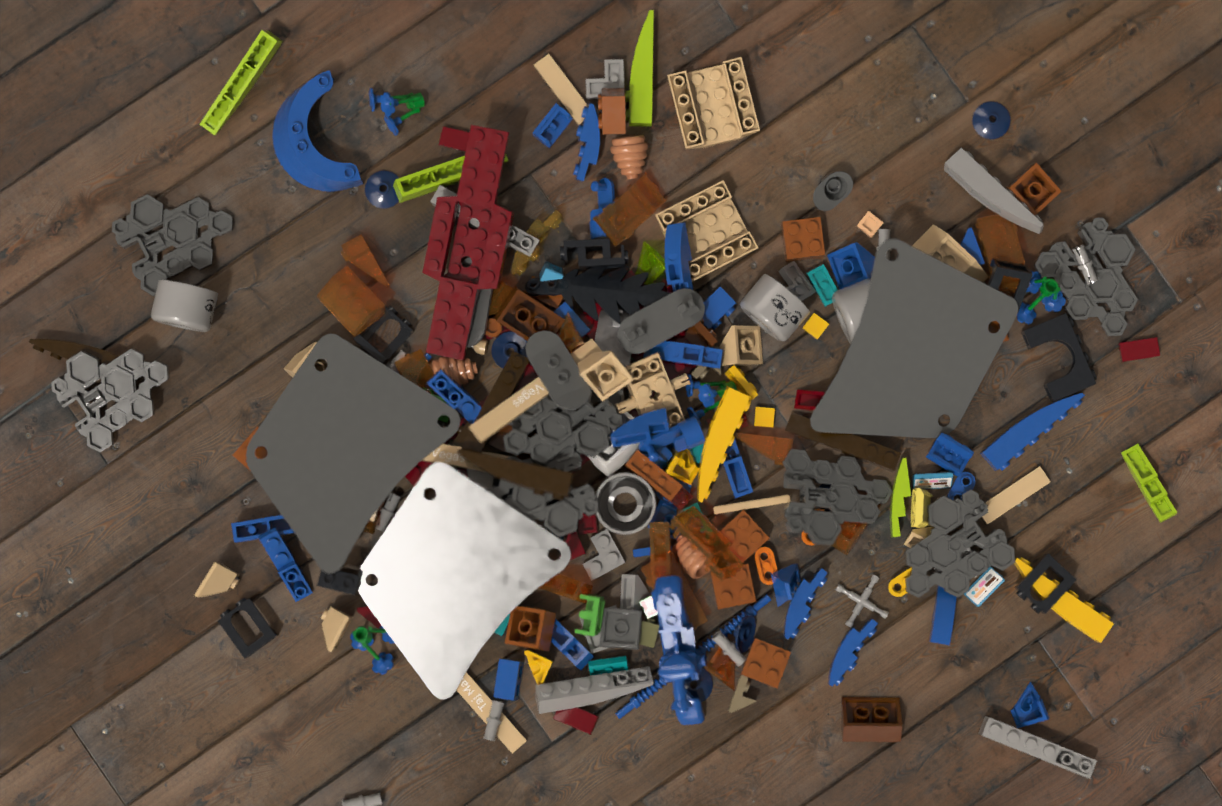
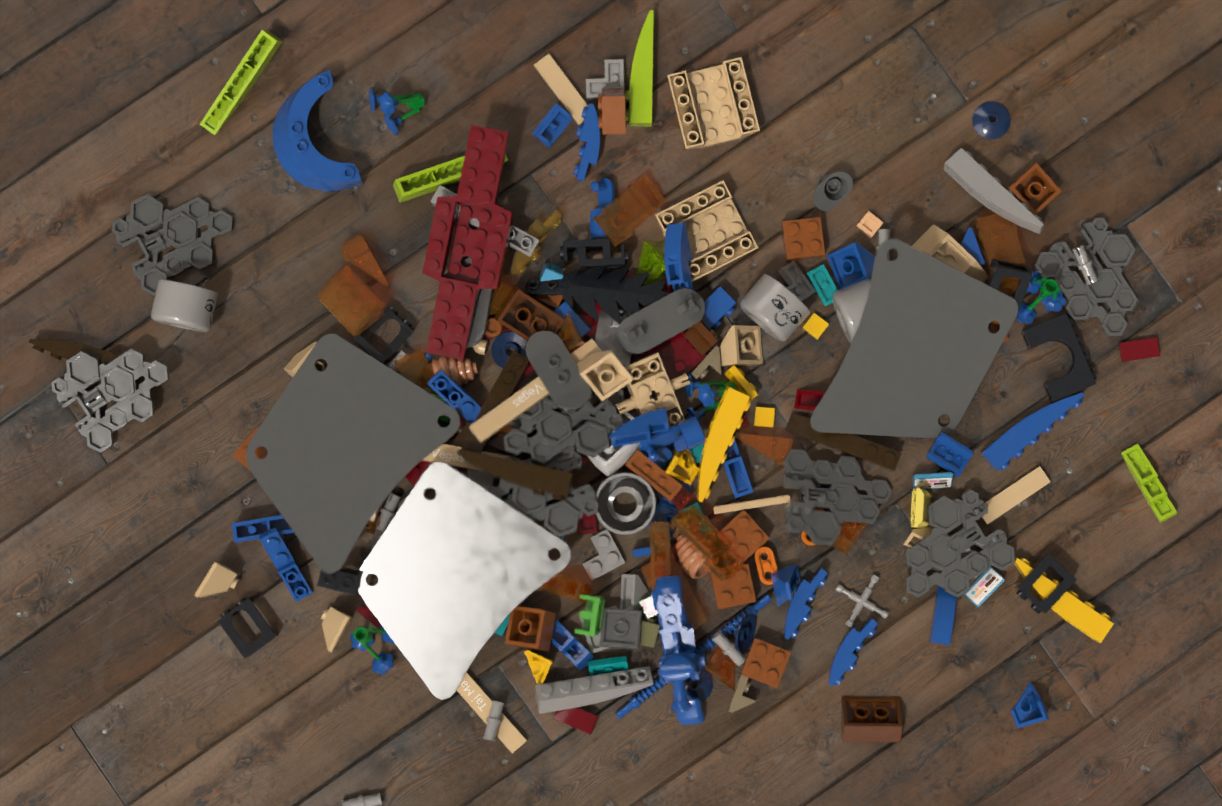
(375, 196): dark blue dish -> none
(454, 139): dark red tile -> none
(508, 679): blue hinge -> none
(575, 545): dark red slope -> none
(629, 154): nougat piece -> none
(687, 354): blue slope -> none
(900, 489): lime slope -> none
(900, 579): yellow plate -> none
(959, 488): blue plate -> none
(1037, 747): light grey slope -> none

